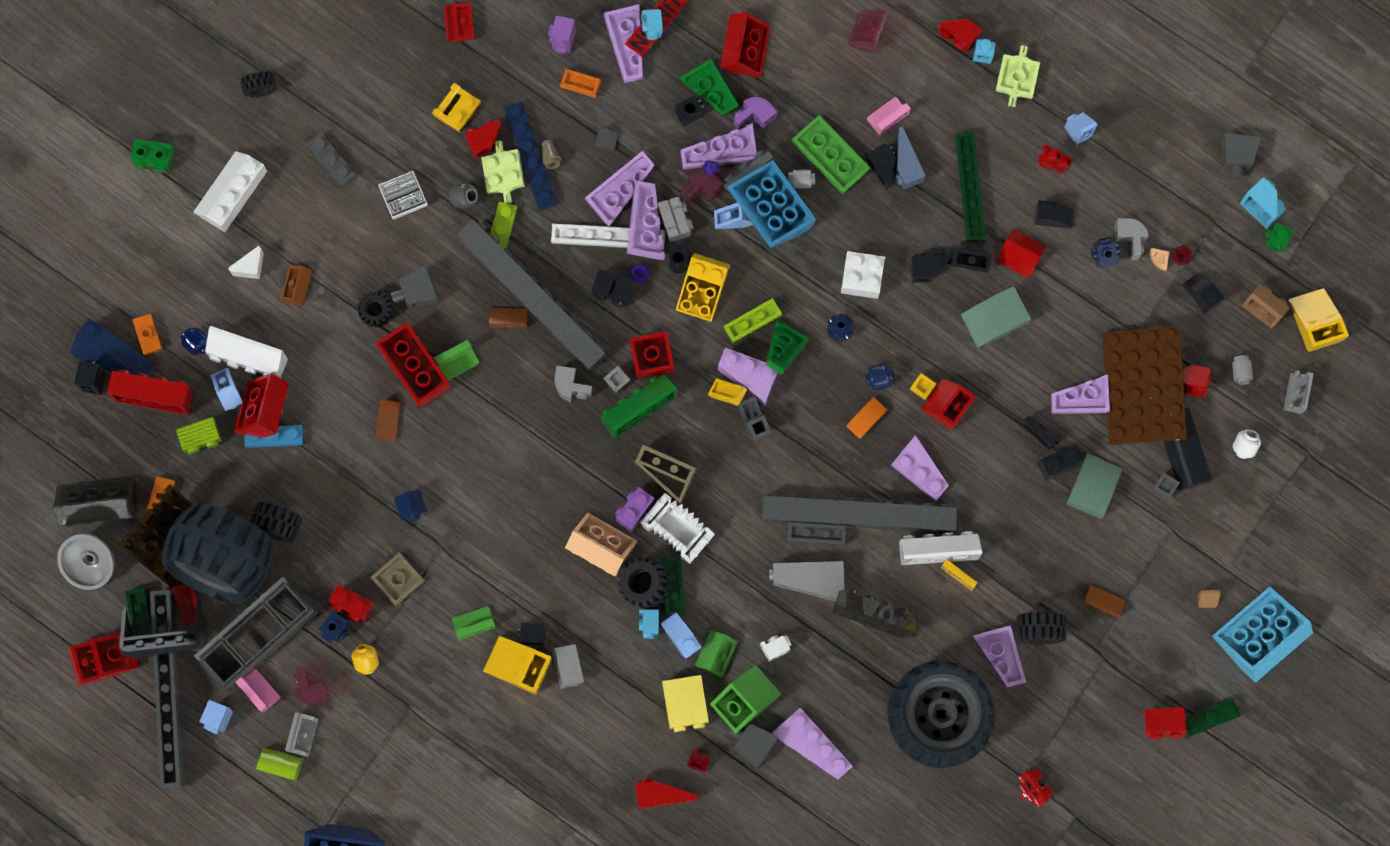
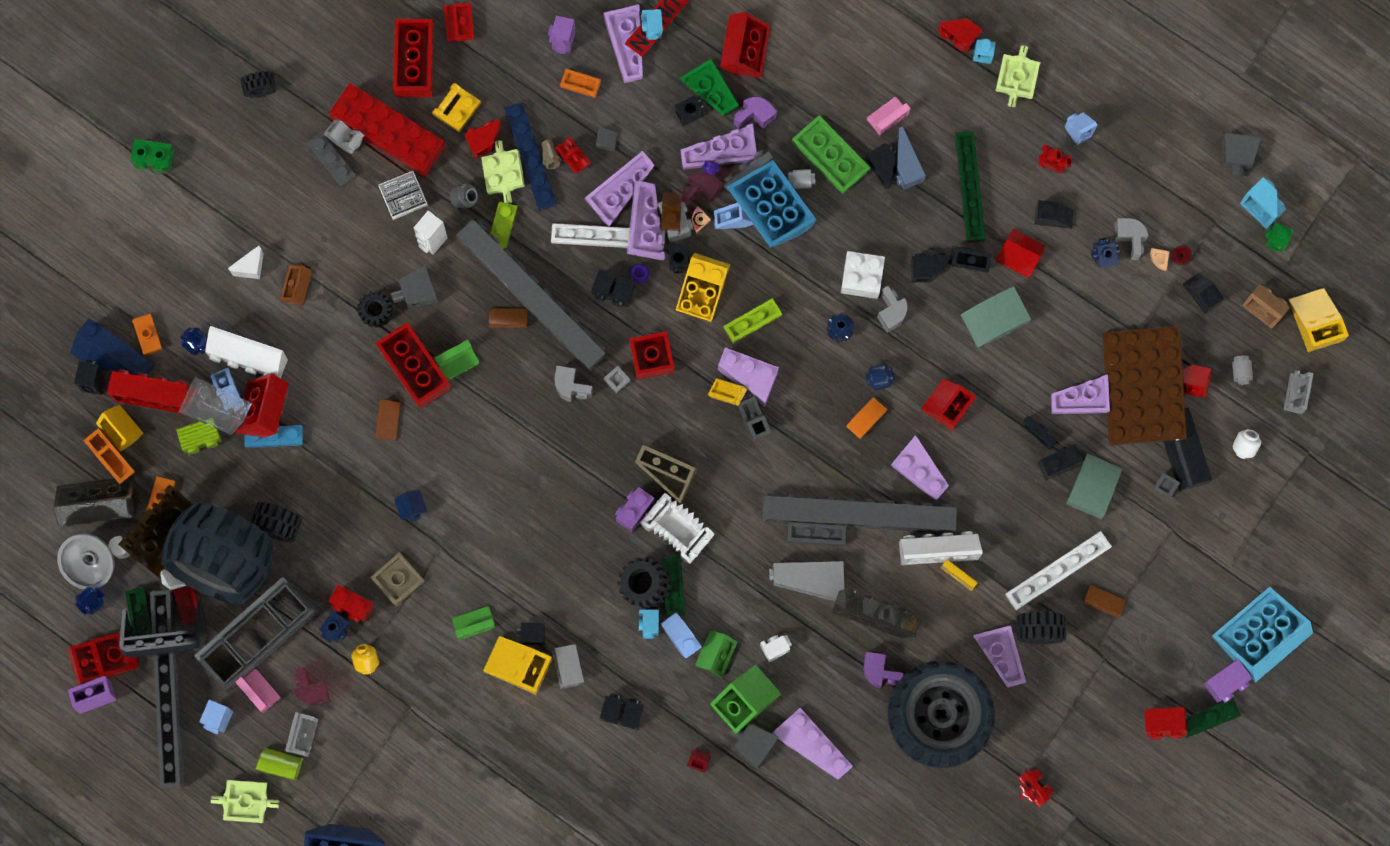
(89, 600): none -> clear blue head
(92, 694): none -> medium lavender brick
(109, 456): none -> orange slope
(116, 549): none -> white brick
(119, 427): none -> yellow brick
(169, 581): none -> white slope
(214, 406): none -> clear slope
(231, 190): white slope -> none
(245, 801): none -> yellowish green plate
(343, 136): none -> light grey brick
(388, 130): none -> red brick
(413, 58): none -> red brick
(430, 233): none -> white brick
(573, 155): none -> red hips
(601, 544): light nougat slope -> none
(612, 708): none -> black piece
(638, 406): green slope -> none
(658, 794): red slope -> none
(671, 211): none -> reddish brown slope
(685, 703): light yellow brick -> none
(699, 219): none -> light nougat tile
(784, 346): green wing -> none
(868, 30): clear pink slope -> none
(875, 673): none -> medium lavender brick
(896, 311): none -> light grey brick
(922, 386): yellow plate -> none
(1058, 570): none -> white tile
(1208, 598): medium nougat slope -> none
(1227, 681): none -> medium lavender brick

